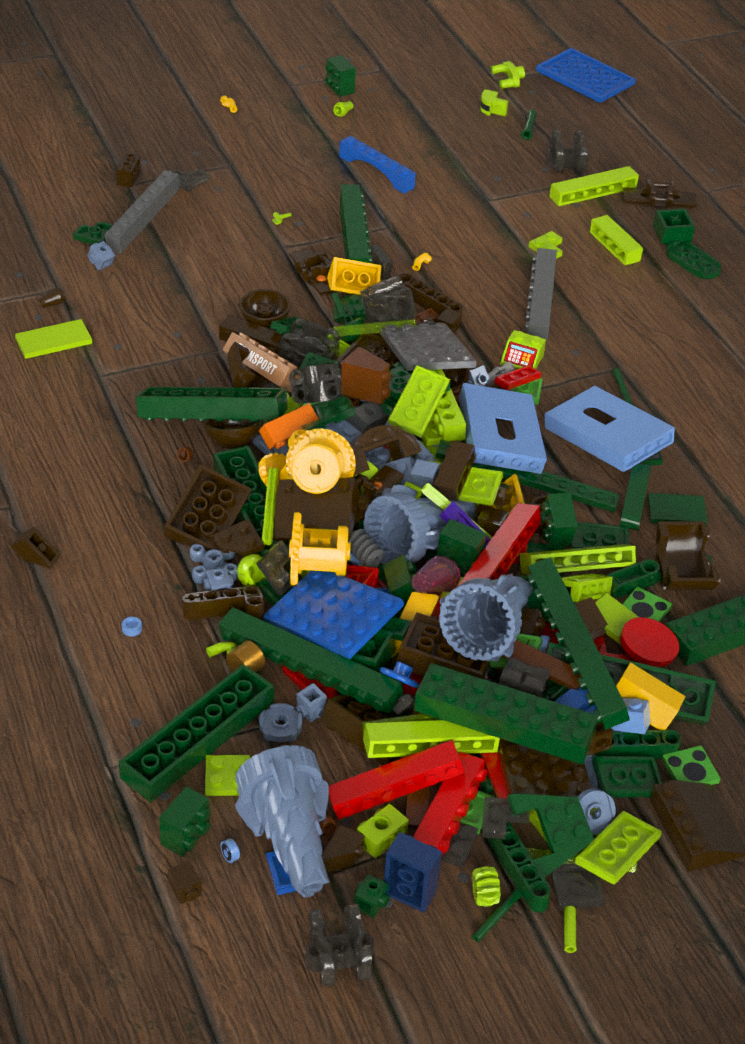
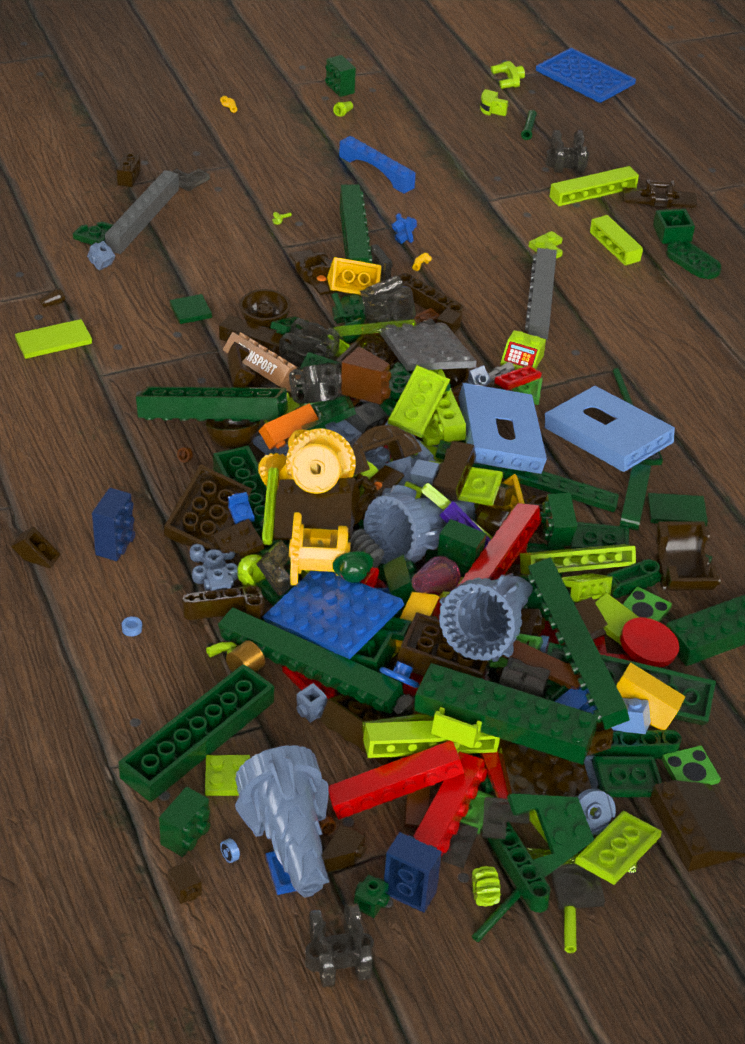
(113, 524): none -> dark blue brick
(190, 309): none -> dark green tile
(240, 507): none -> blue bracket
(280, 733): sand blue plate -> none
(353, 566): none -> dark green hat
(390, 822): lime brick -> none
(404, 228): none -> blue hips
(455, 730): none -> lime hinge

